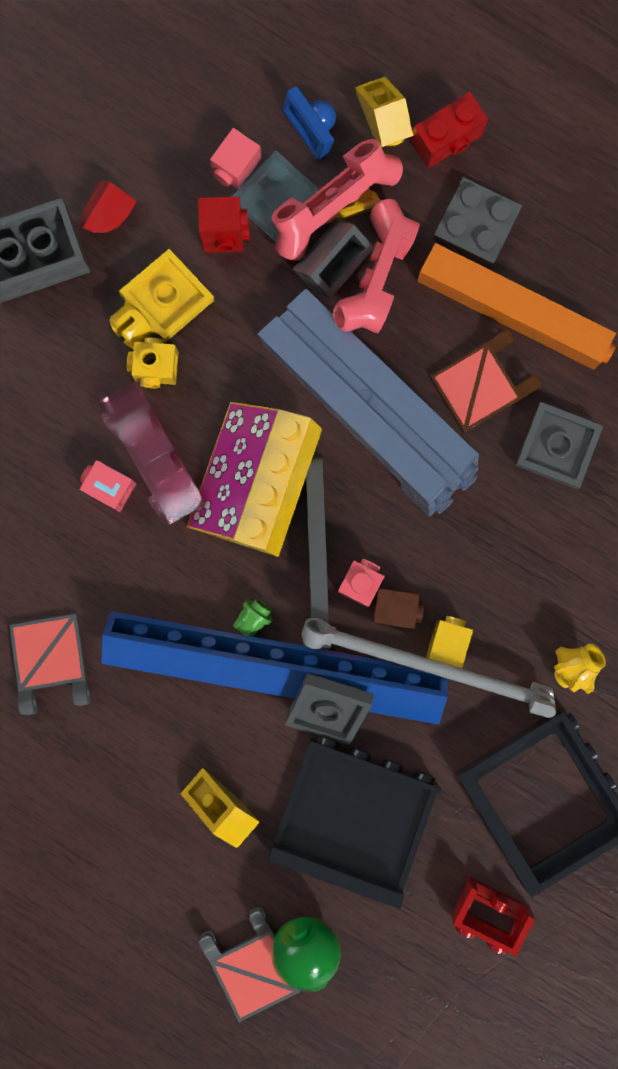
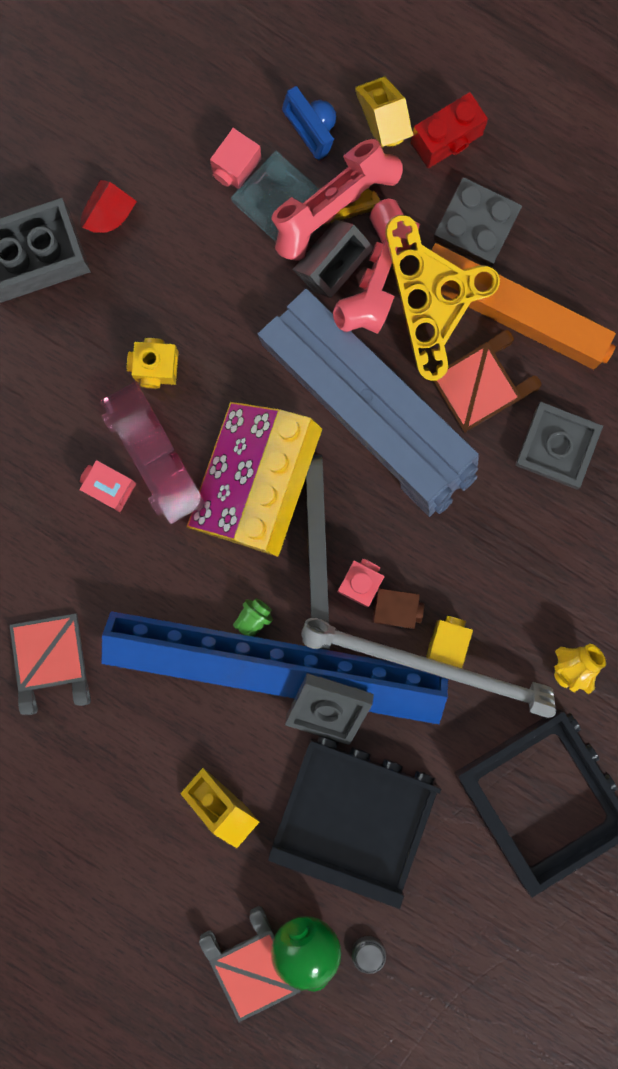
(159, 301): yellow plate -> none
(223, 224): red brick -> none
(368, 954): none -> flat silver piece
(430, 277): none -> yellow beam
(496, 938): red window -> none

